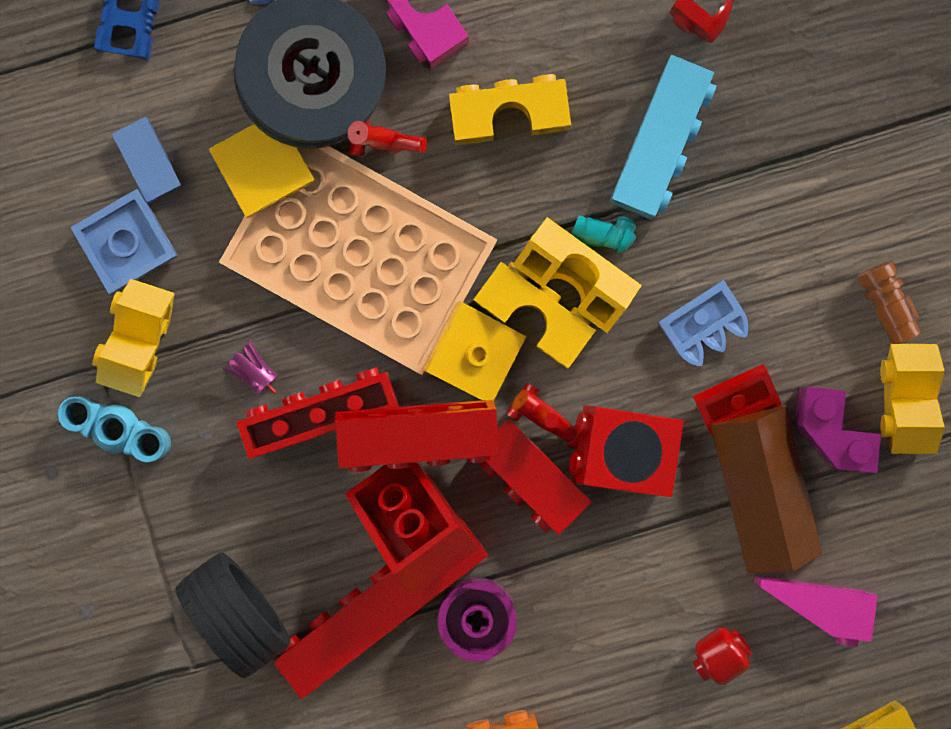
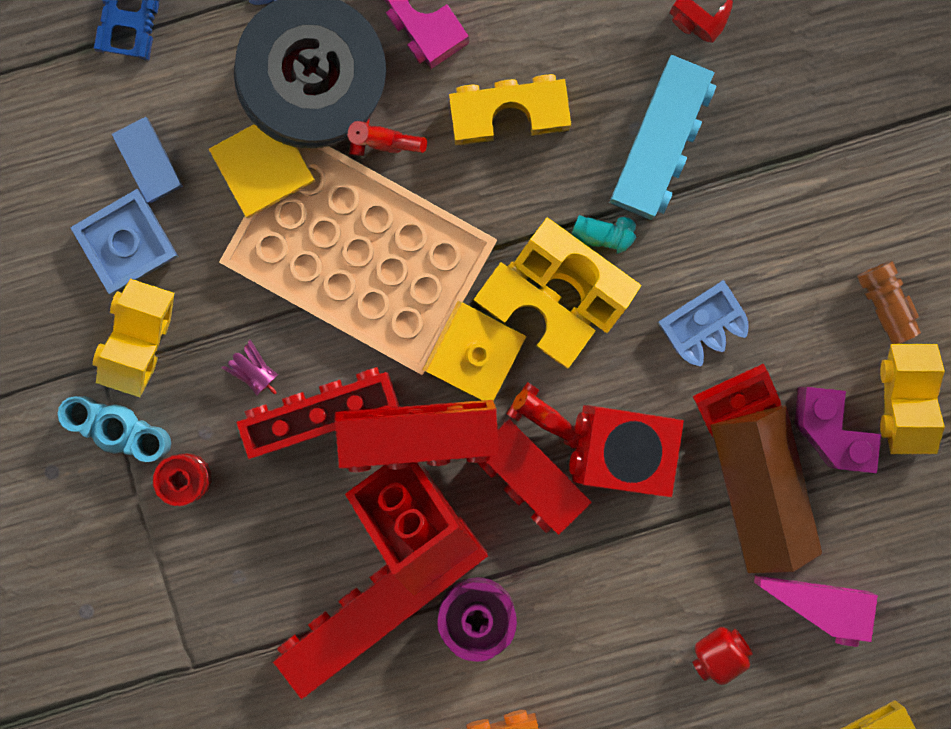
(182, 479): none -> red wheel
(232, 615): black tyre -> none

